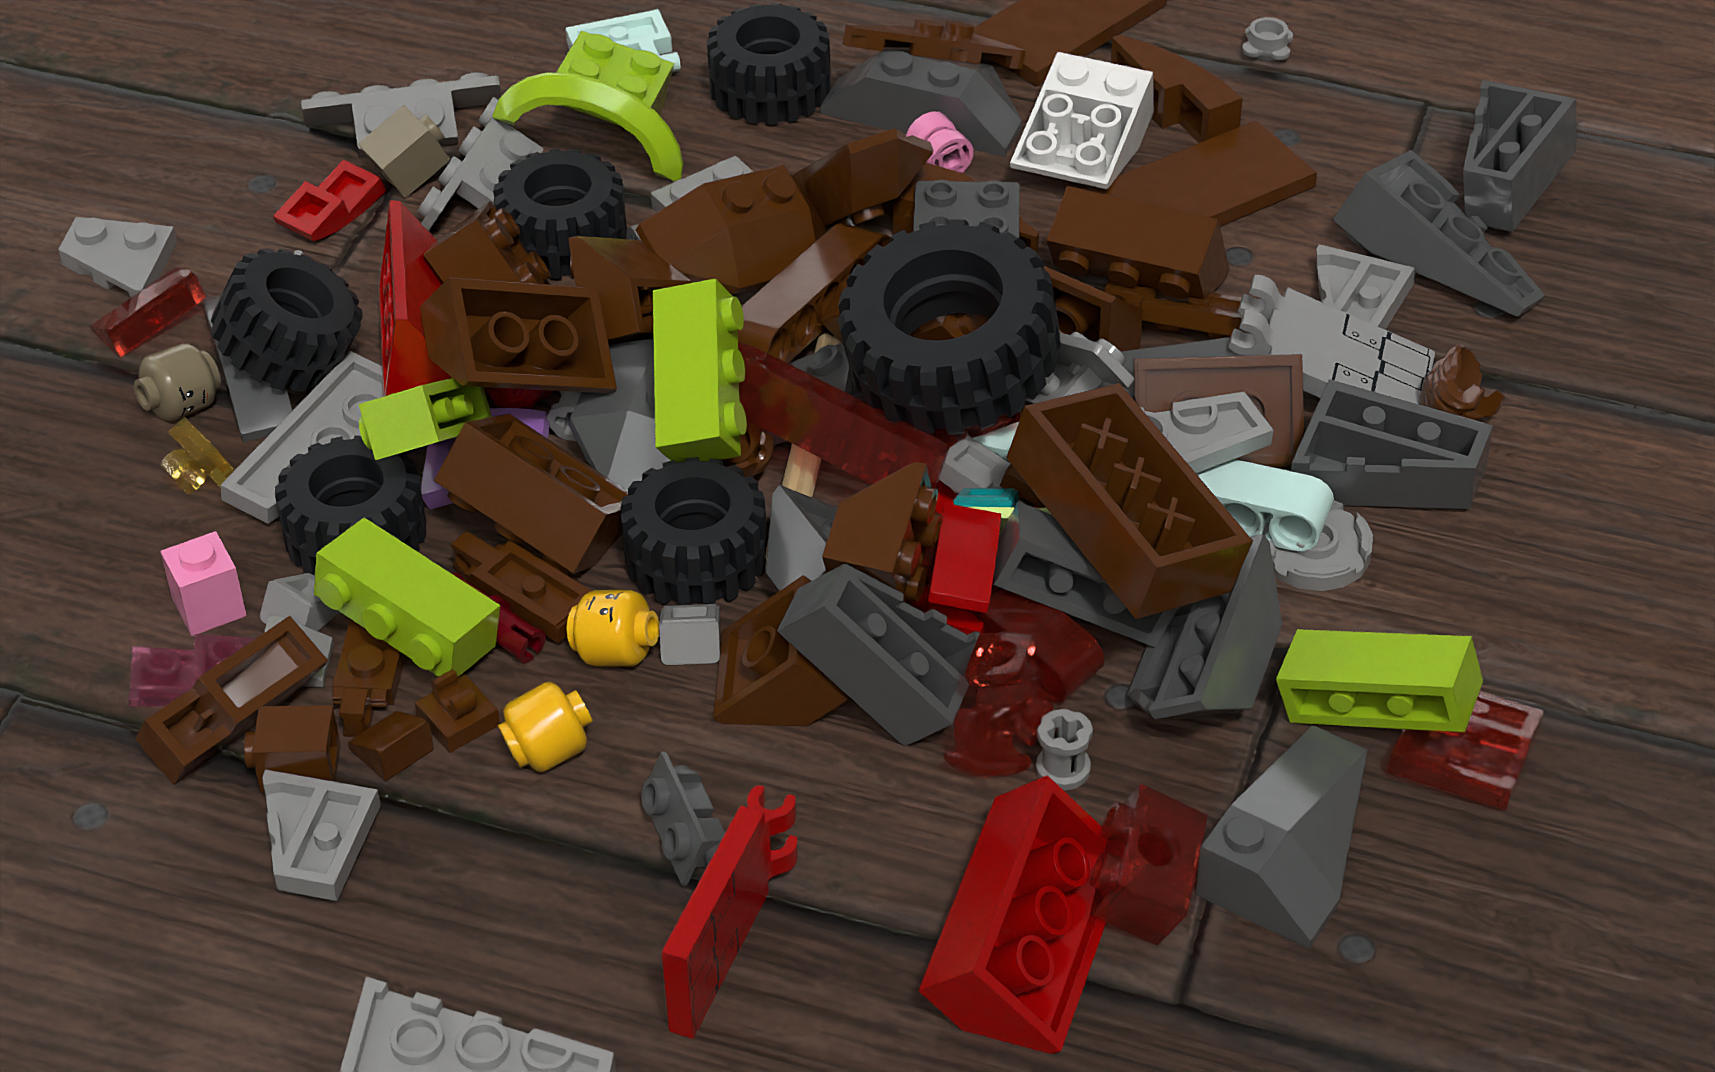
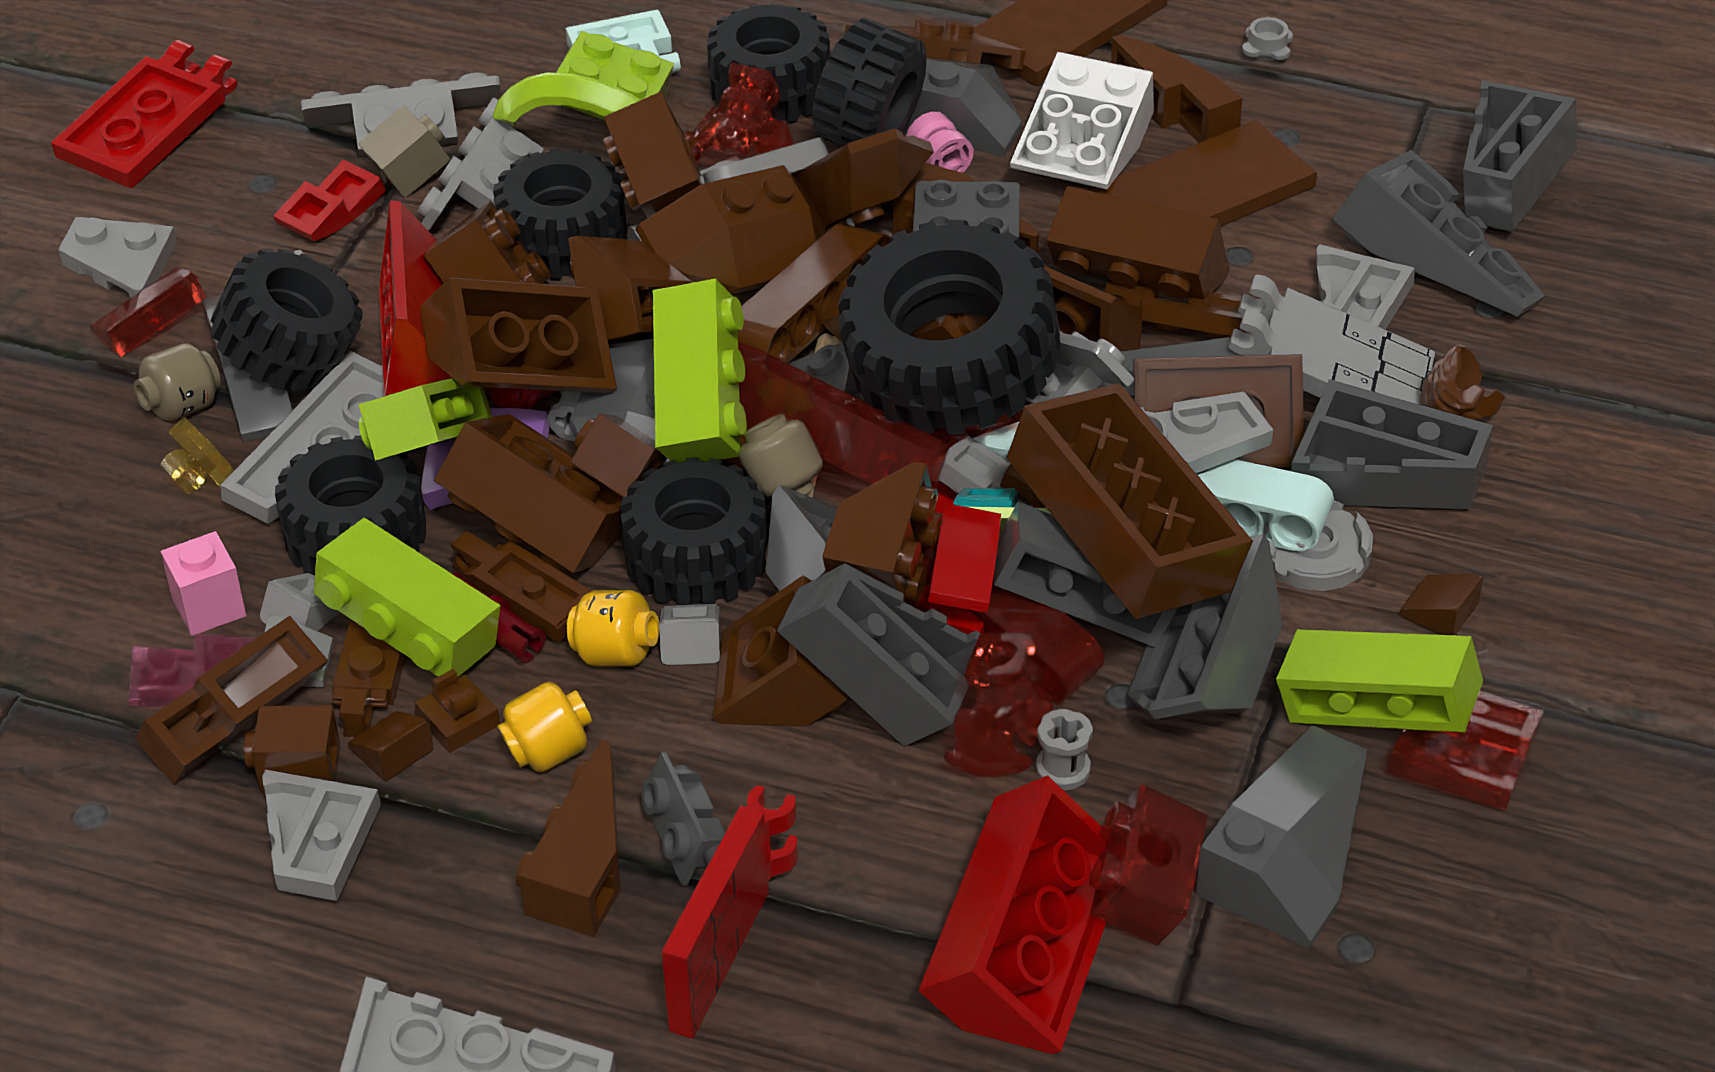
(145, 115): none -> red tile
(576, 864): none -> reddish brown slope
(615, 452): none -> reddish brown brick
(651, 154): none -> reddish brown brick
(742, 117): none -> clear red animal
(780, 454): none -> dark tan head
(793, 157): none -> light grey beam
(869, 83): none -> black tyre
(1444, 602): none -> reddish brown slope

